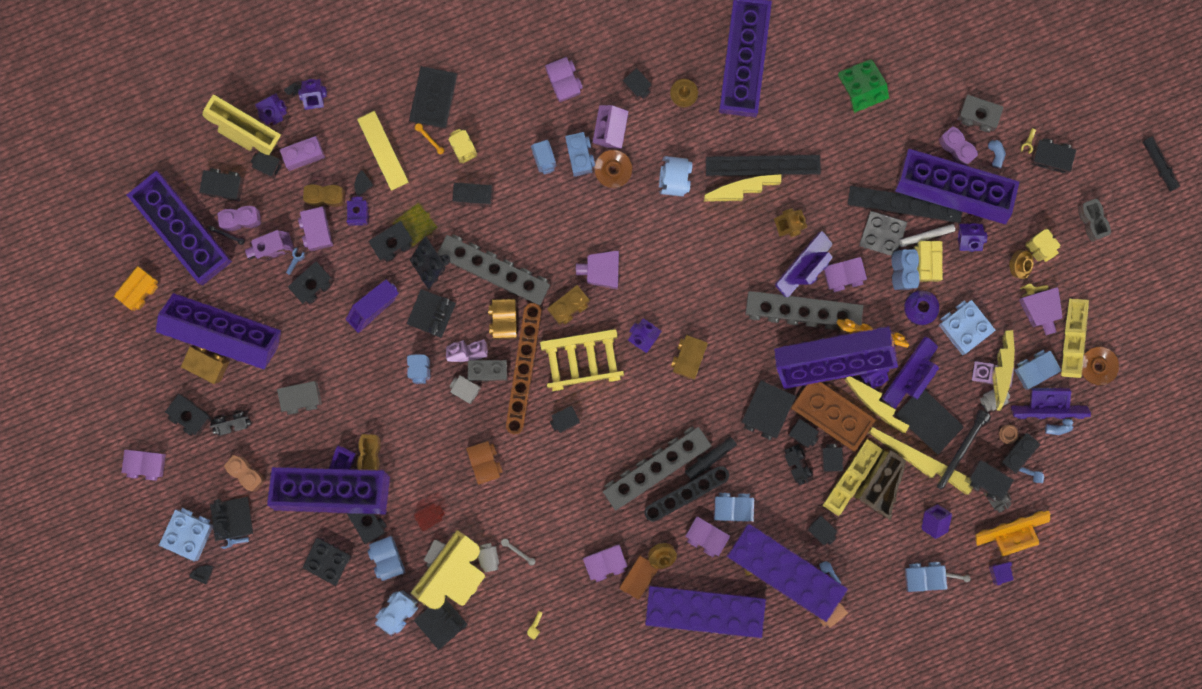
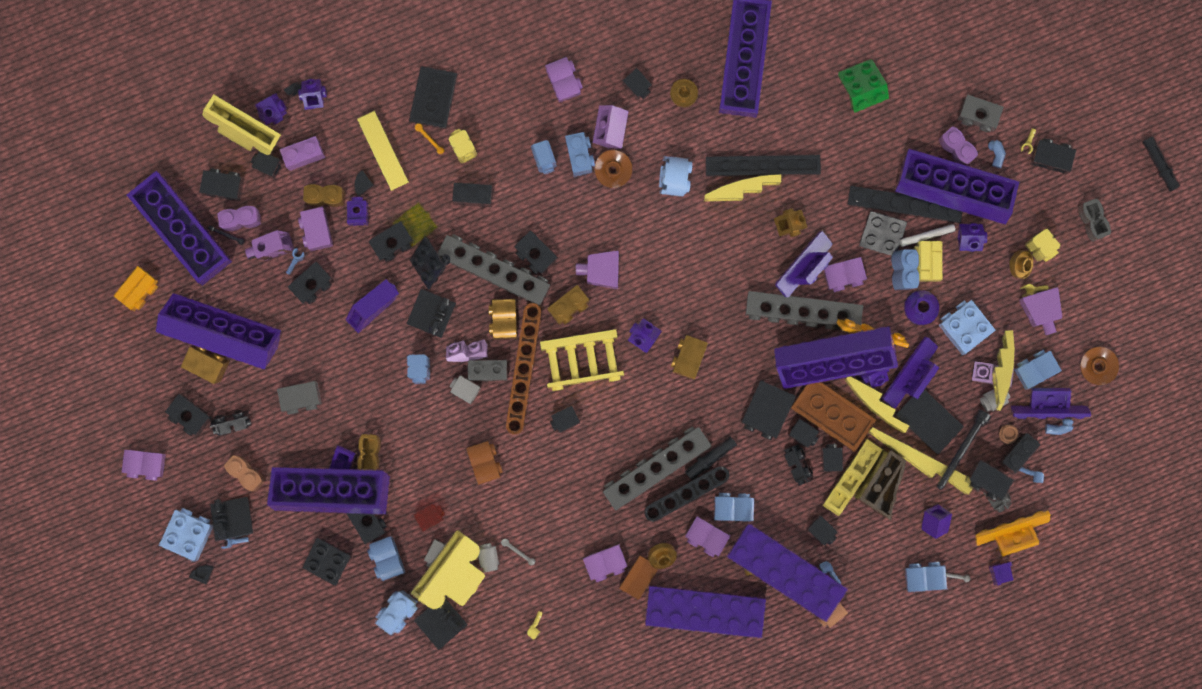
(532, 242): none -> black brick
(1075, 338): light yellow slope -> none

